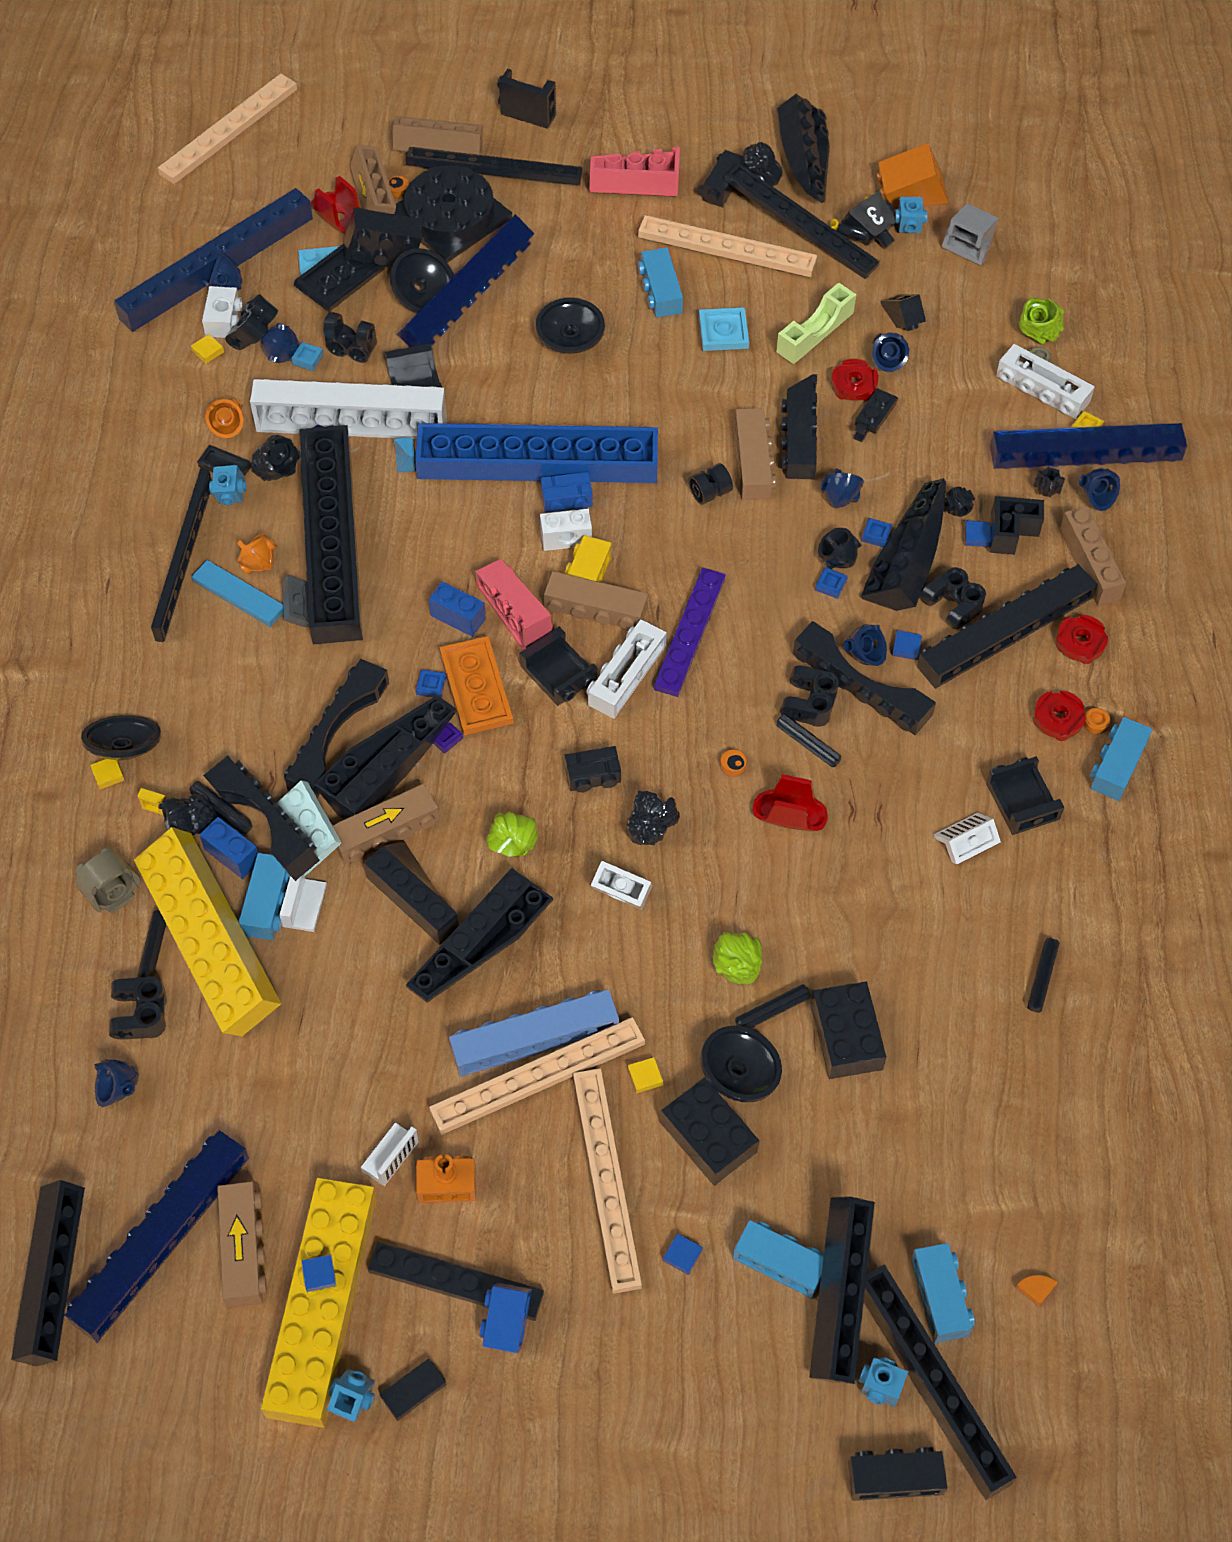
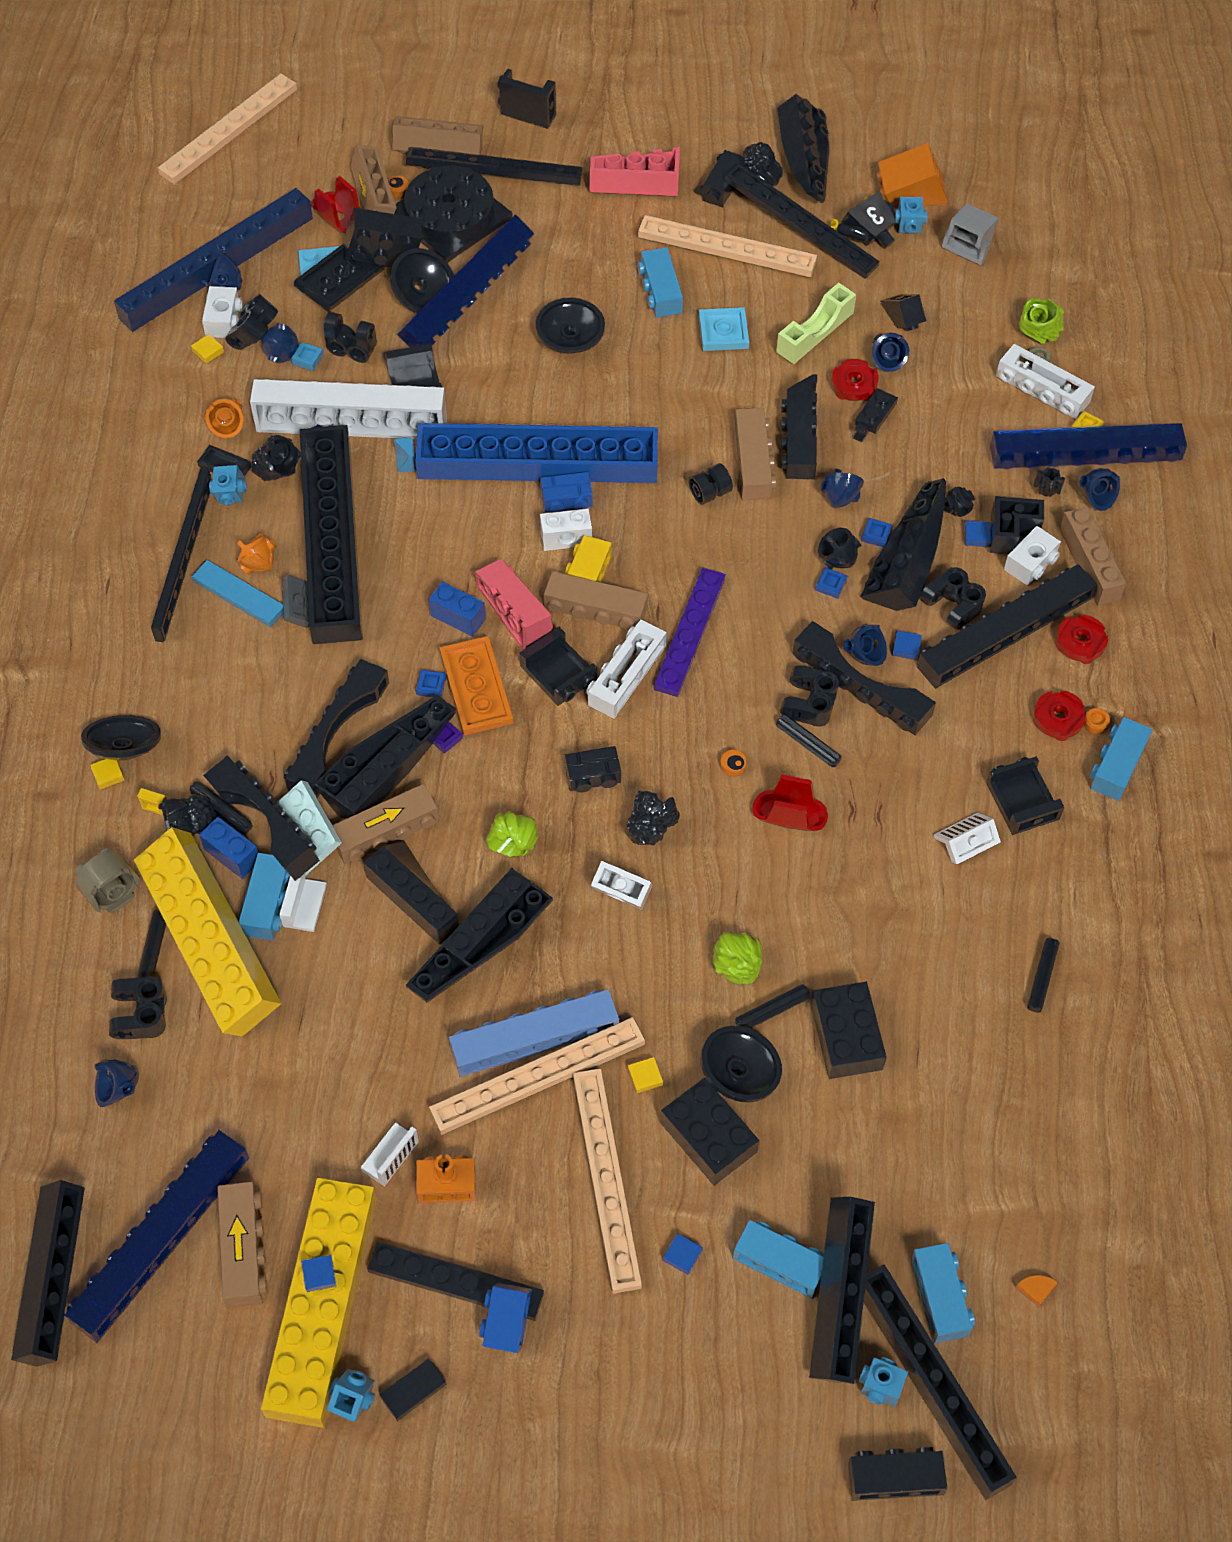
(1032, 556): none -> white brick

